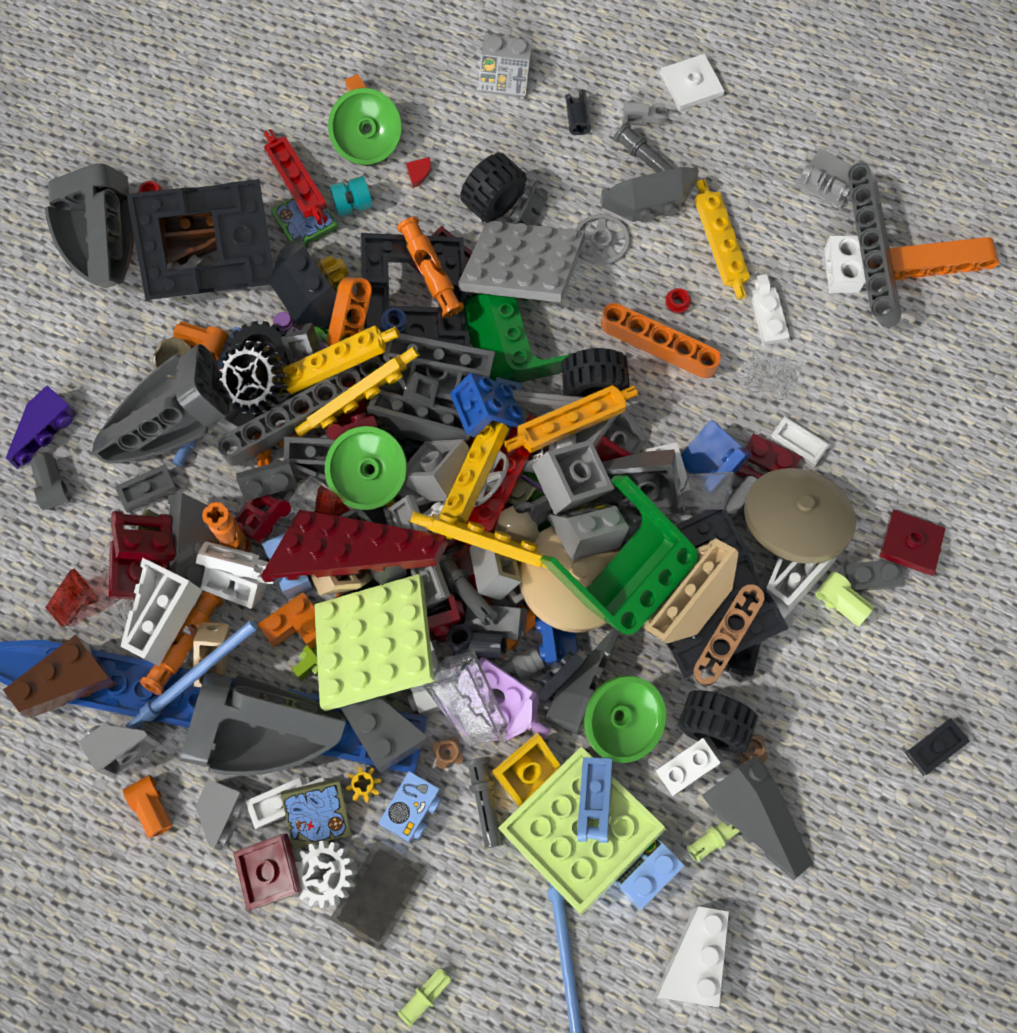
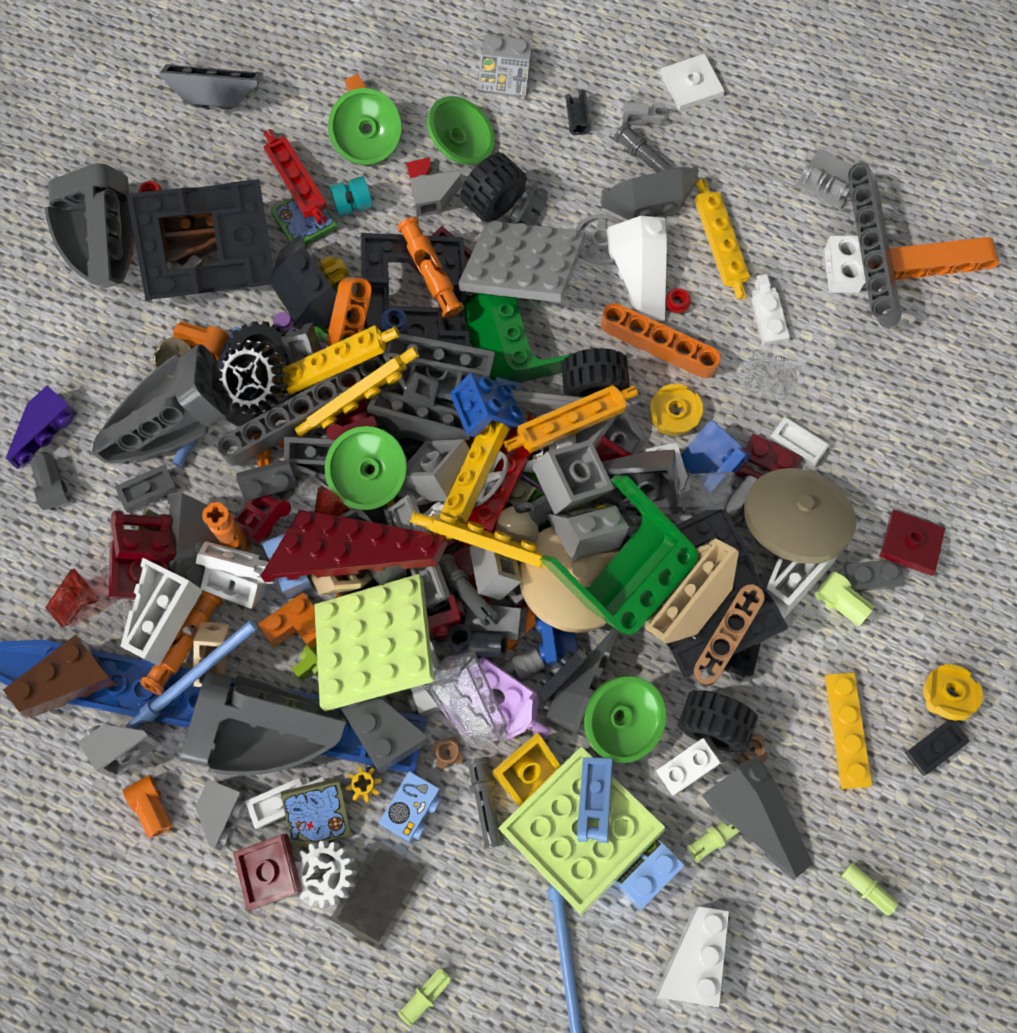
(210, 85): none -> black wedge
(434, 191): none -> light grey slope
(460, 130): none -> bright green dish
(641, 257): none -> white wedge
(685, 399): none -> yellow plate
(848, 731): none -> yellow plate
(870, 889): none -> yellowish green axle
(942, 703): none -> yellow plate

